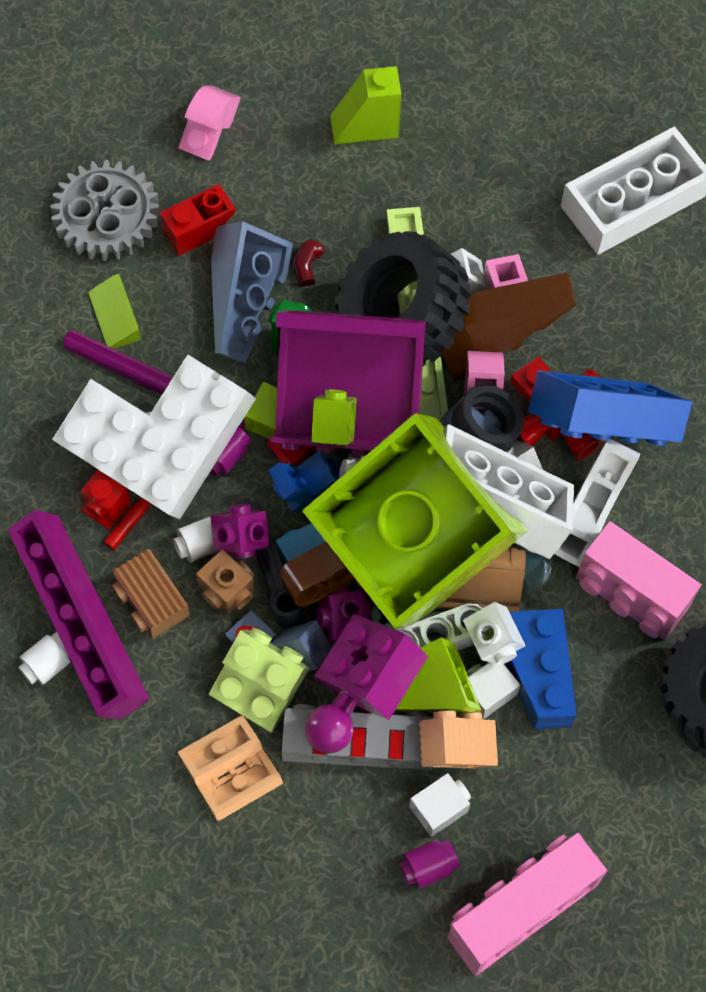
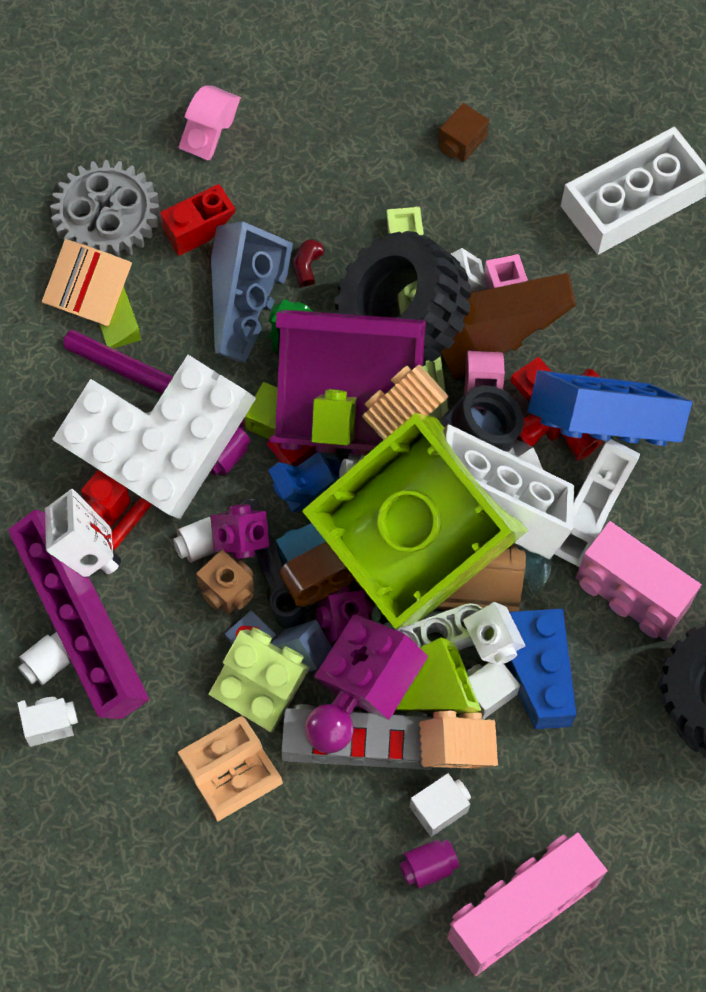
(47, 720): none -> white brick
(79, 536): none -> white torso
(86, 282): none -> light nougat slope
(150, 594): medium nougat brick -> none
(369, 108): lime slope -> none
(412, 394): none -> light nougat brick
(463, 133): none -> reddish brown brick

